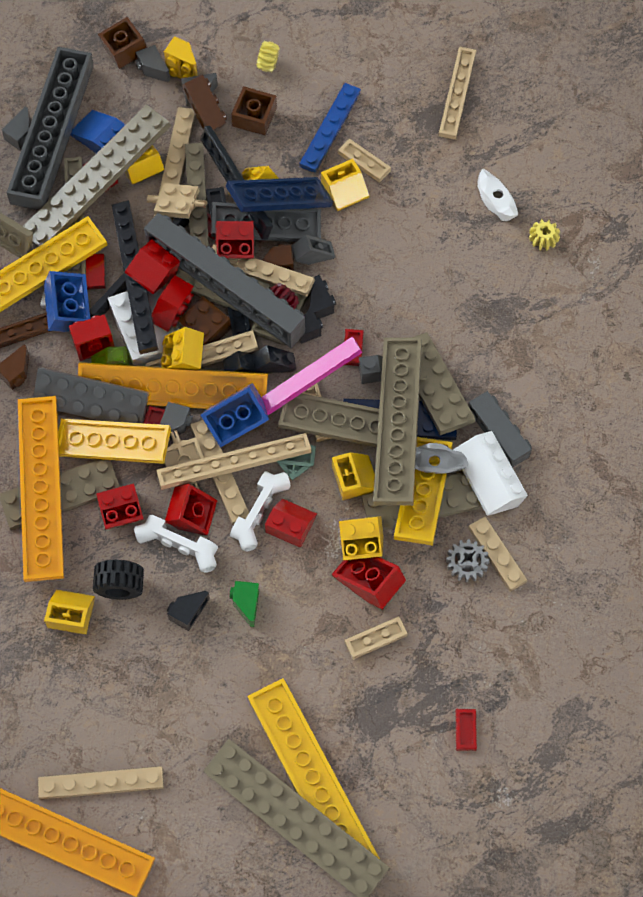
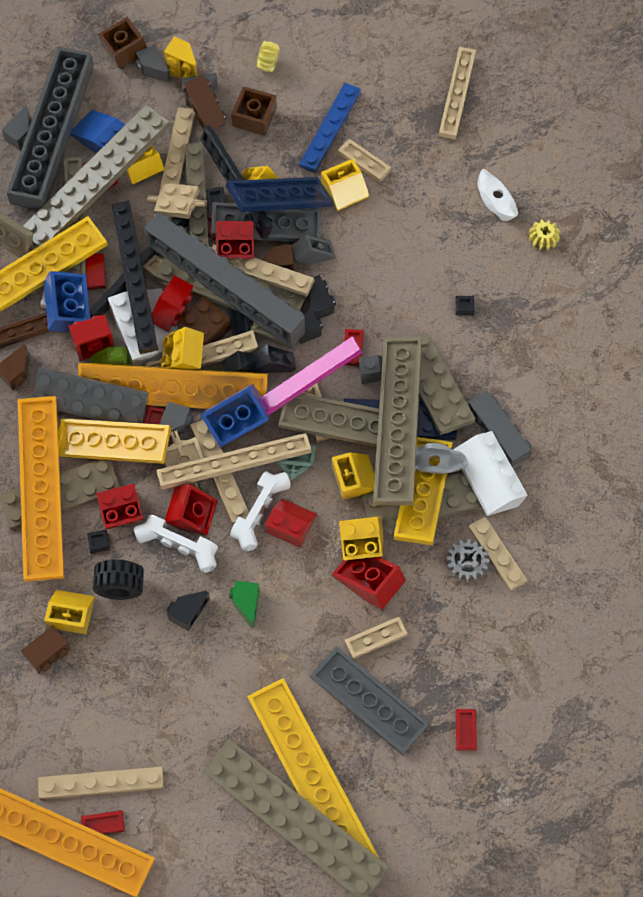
(46, 650): none -> reddish brown brick
(98, 541): none -> black tile
(105, 823): none -> red tile
(153, 267): red slope -> none
(285, 293): dark red gear -> none
(369, 700): none -> dark grey plate
(464, 305): none -> black tile

